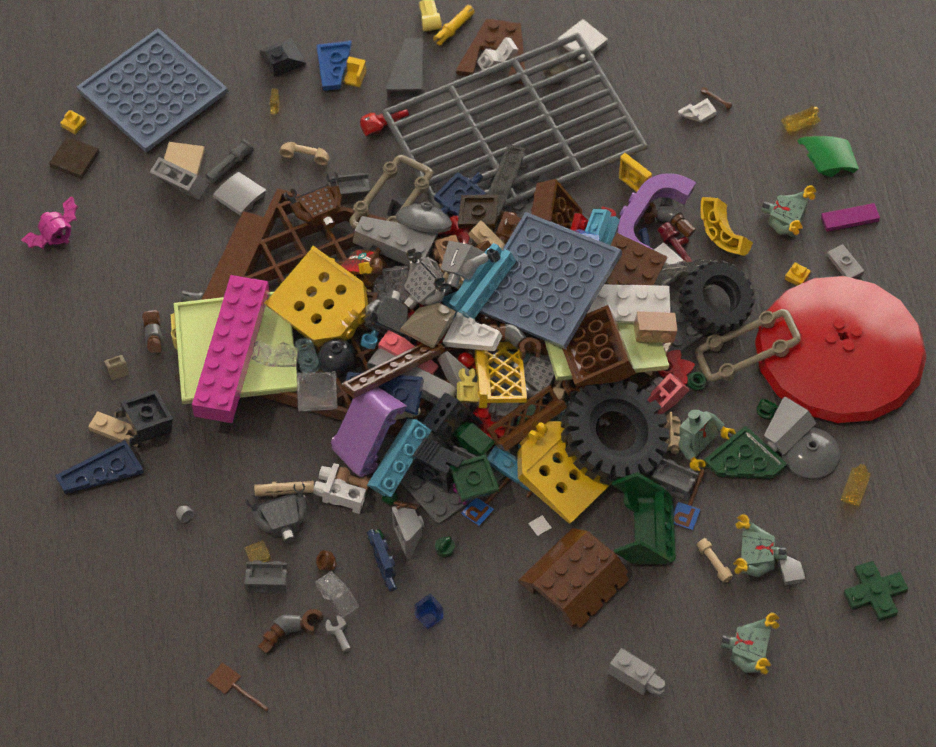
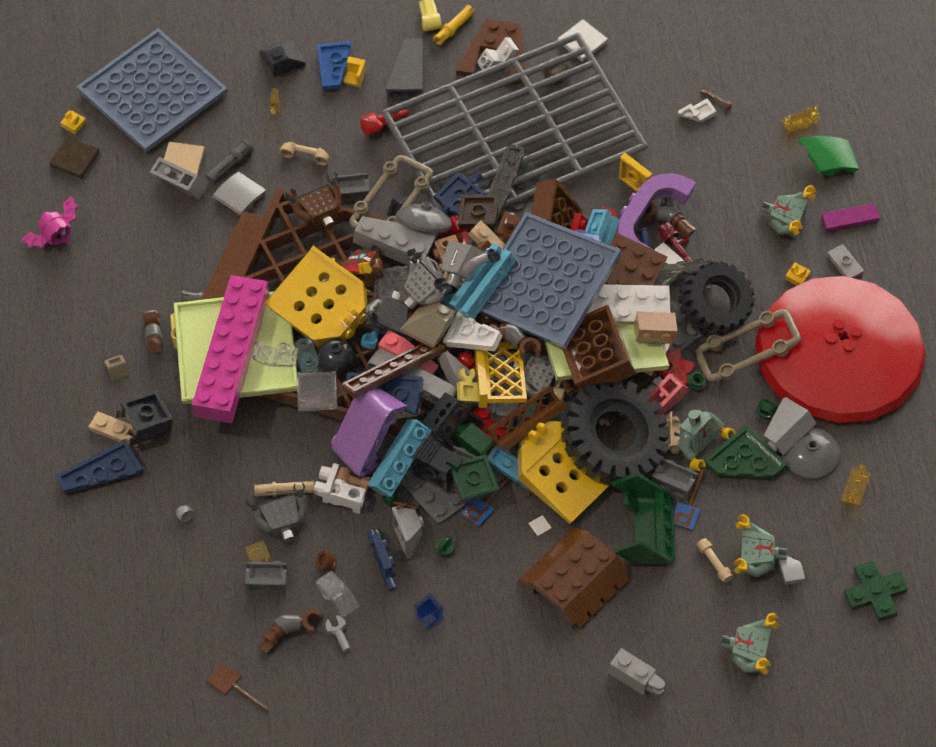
(717, 228): yellow brick -> none

